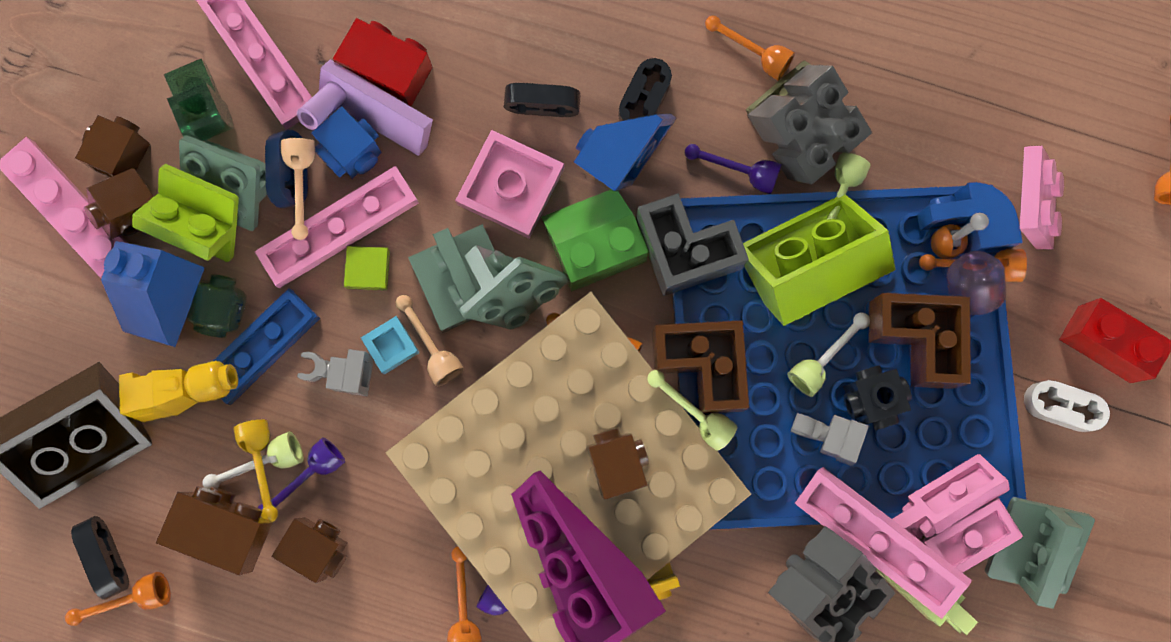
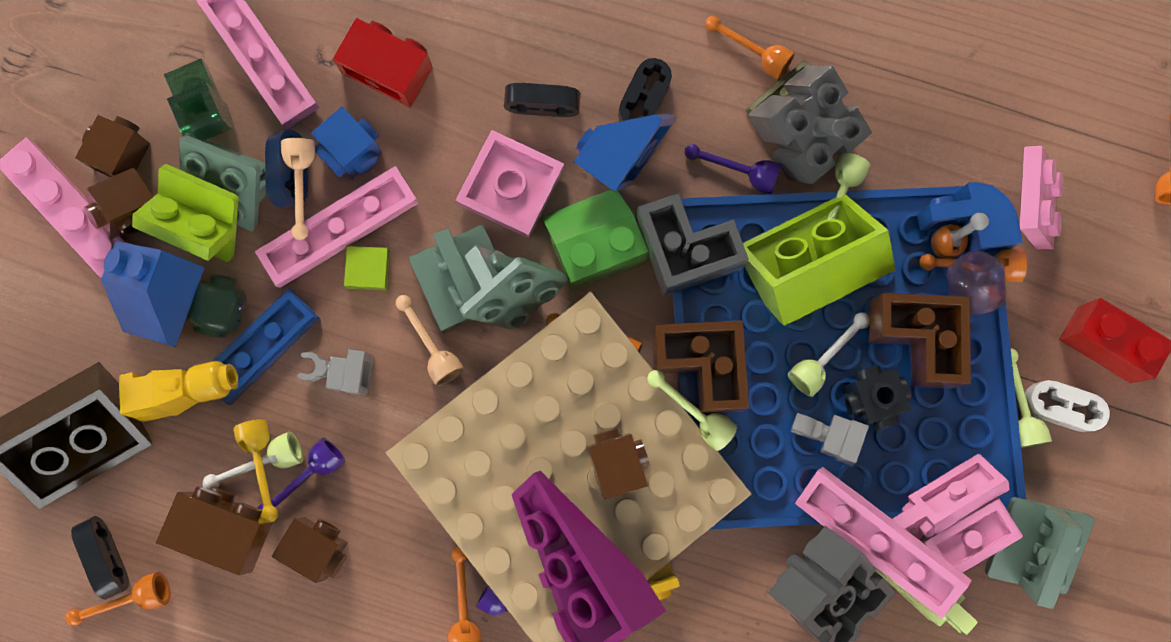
(364, 100): lavender piece -> none
(390, 345): medium azure plate -> none
(1031, 429): none -> yellowish green hinge

